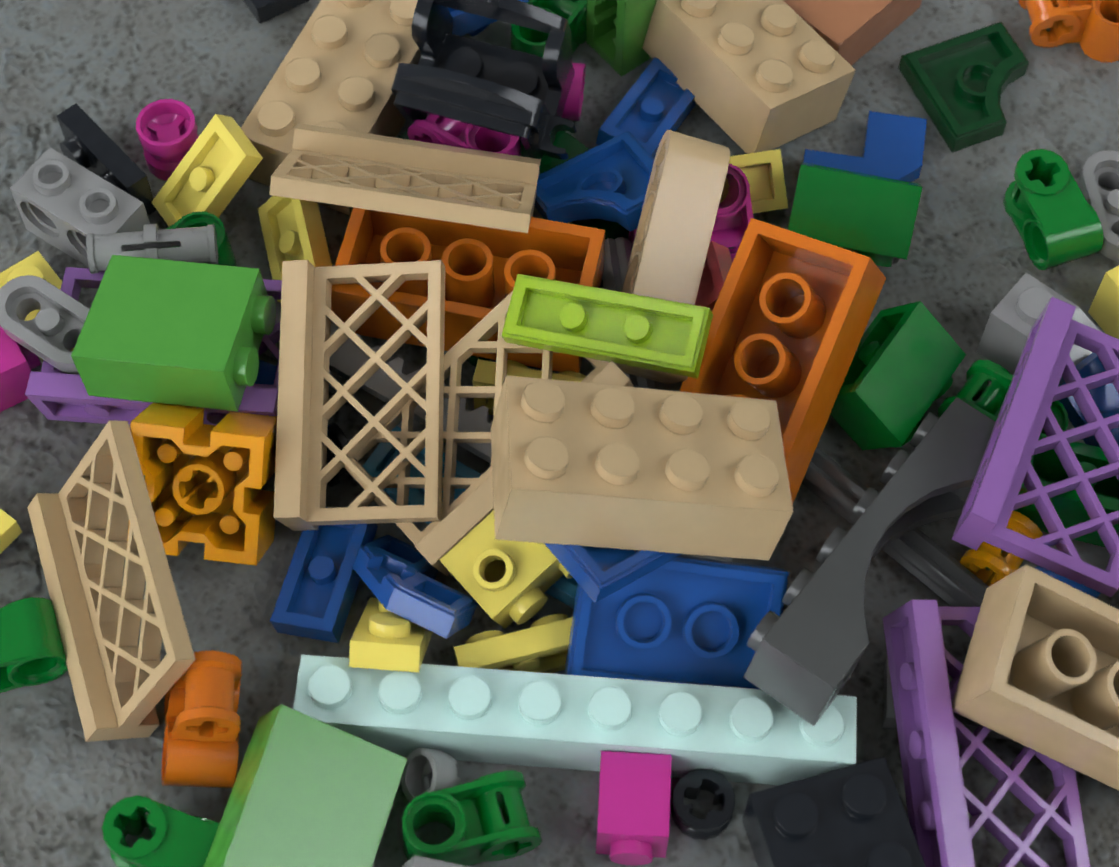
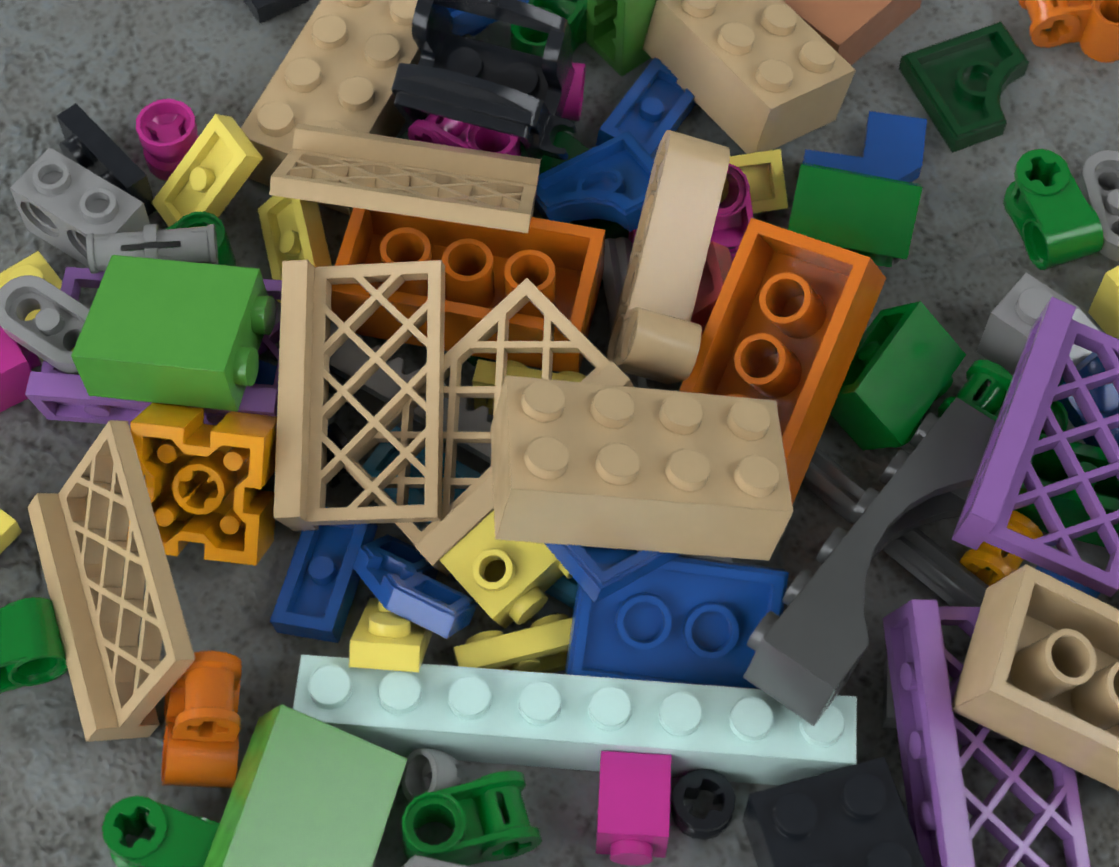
(607, 325): lime tile -> none

